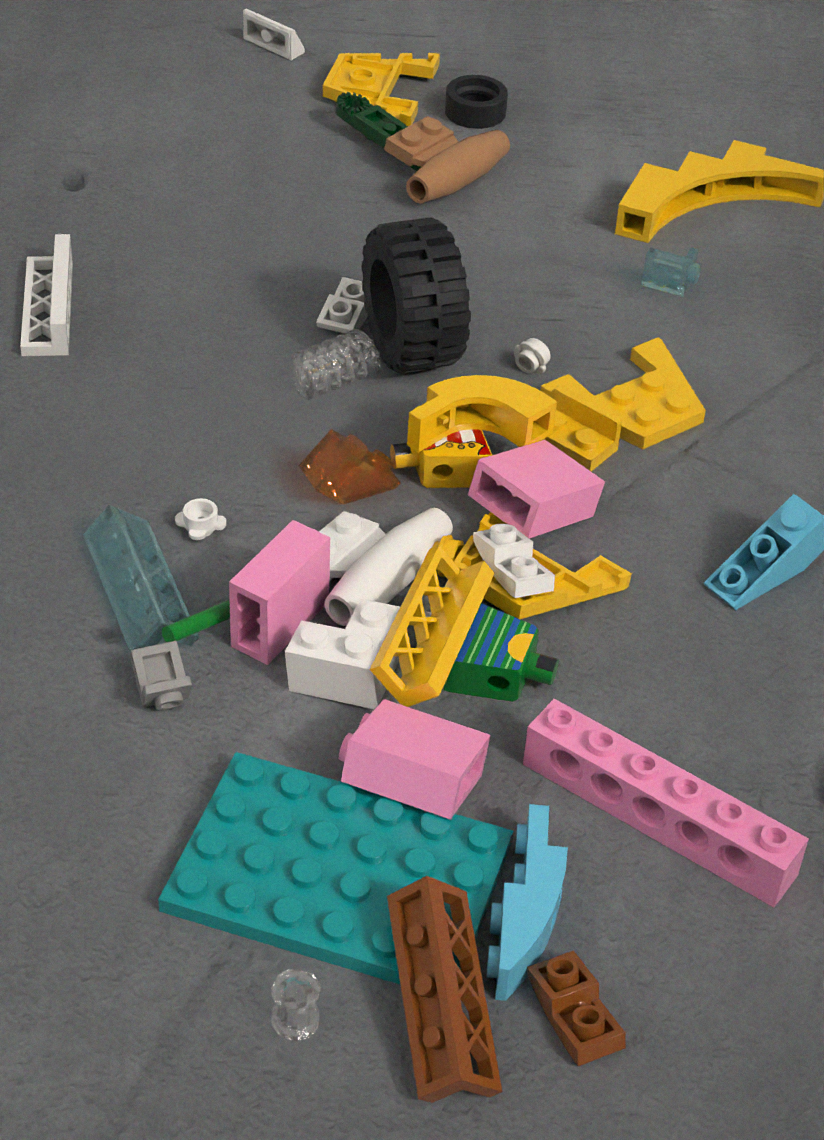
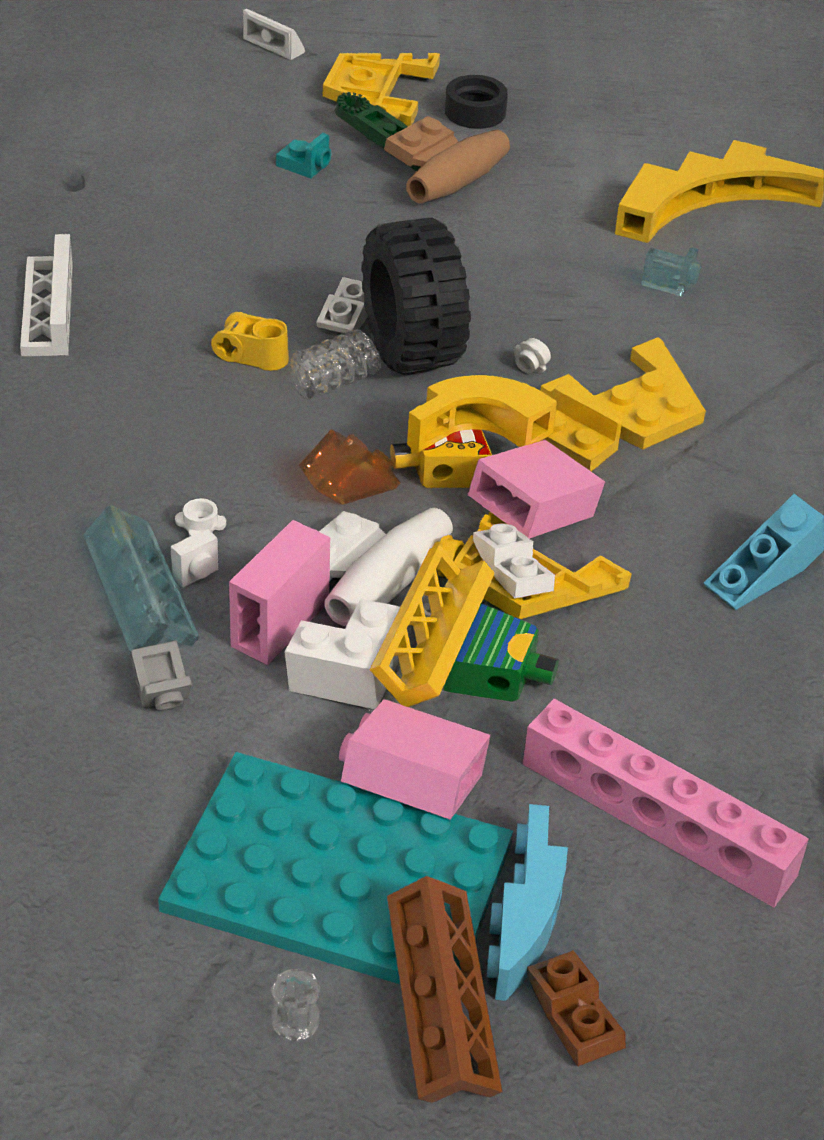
(194, 558): none -> white plate
(197, 622): green bar -> none
(257, 341): none -> yellow piece
(305, 157): none -> teal bracket

